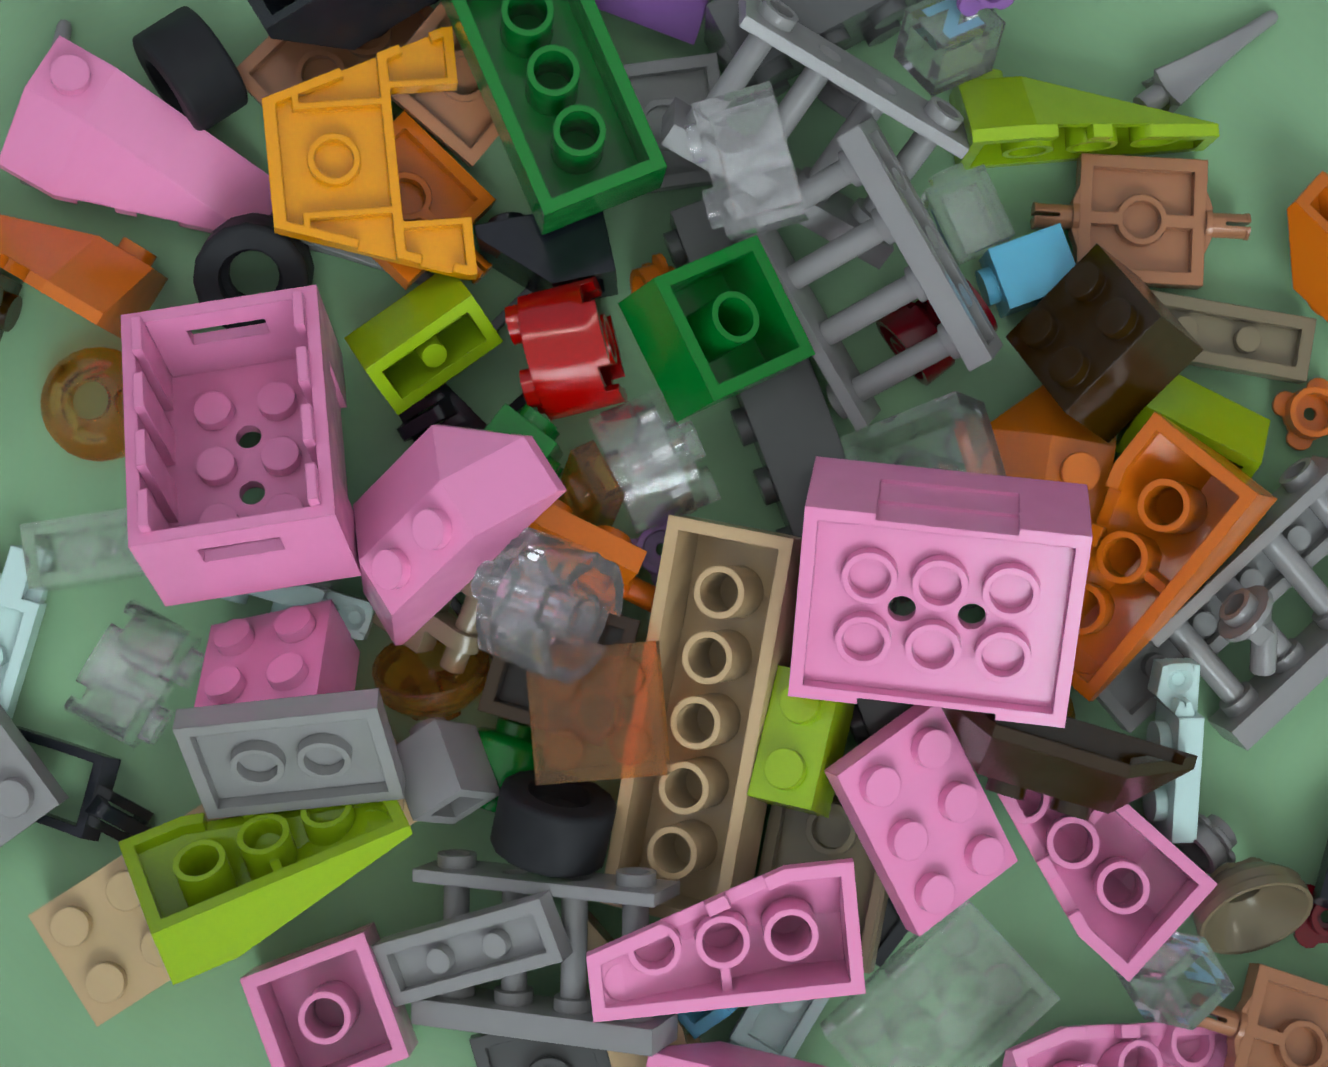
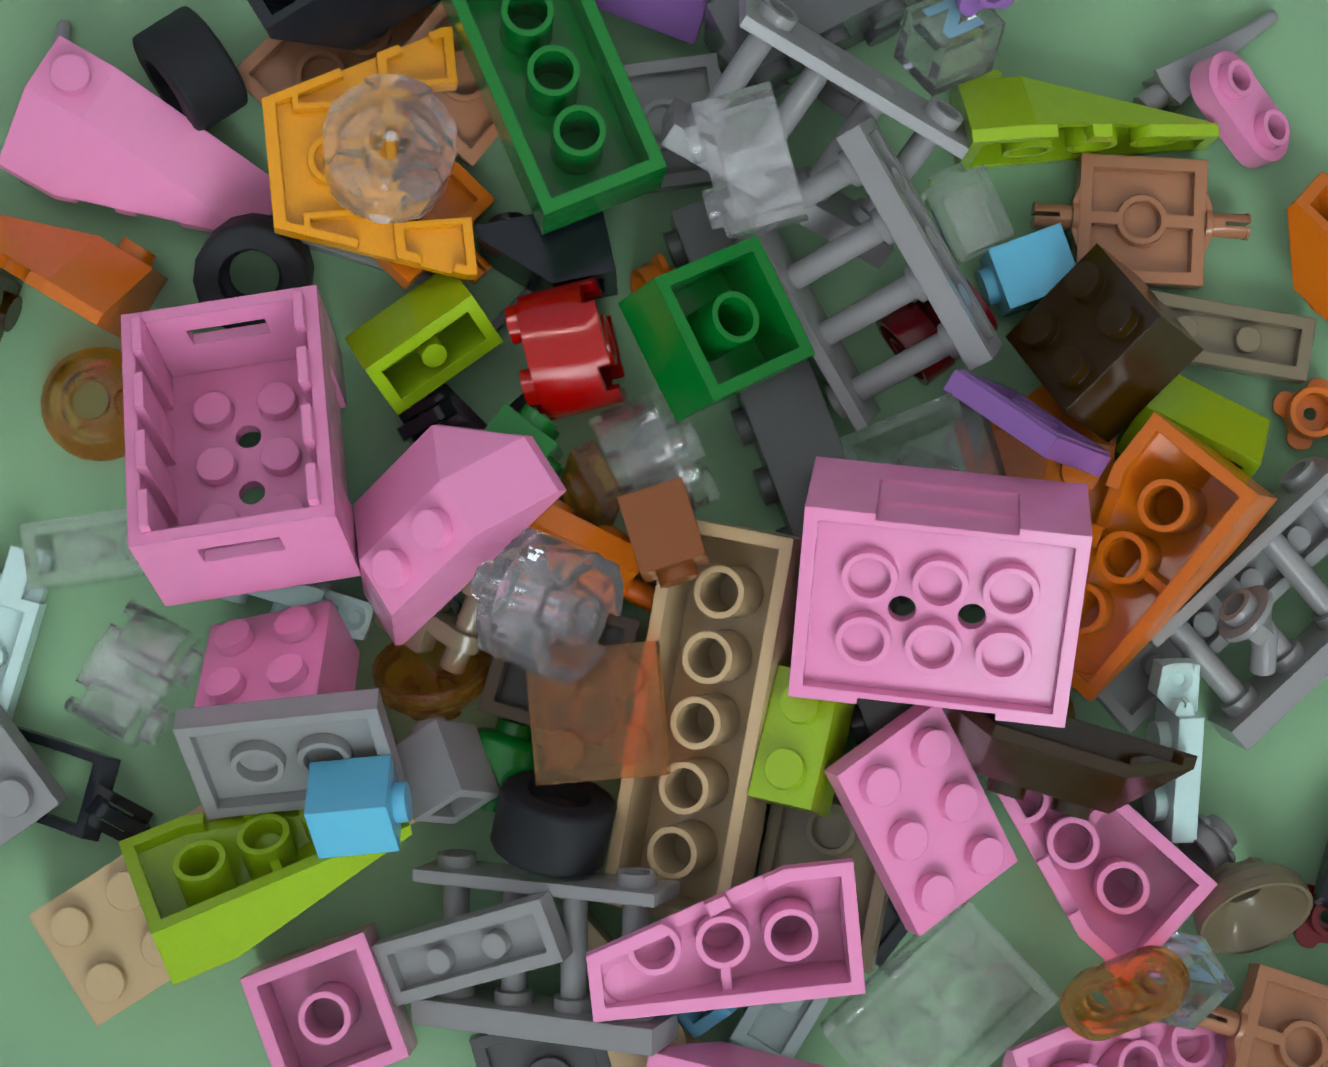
(354, 133): none -> clear brick
(356, 806): none -> medium azure brick
(664, 533): none -> dark orange brick
(1028, 422): none -> medium lavender tile
(1129, 990): none -> clear orange plate
(1245, 113): none -> bright pink plate

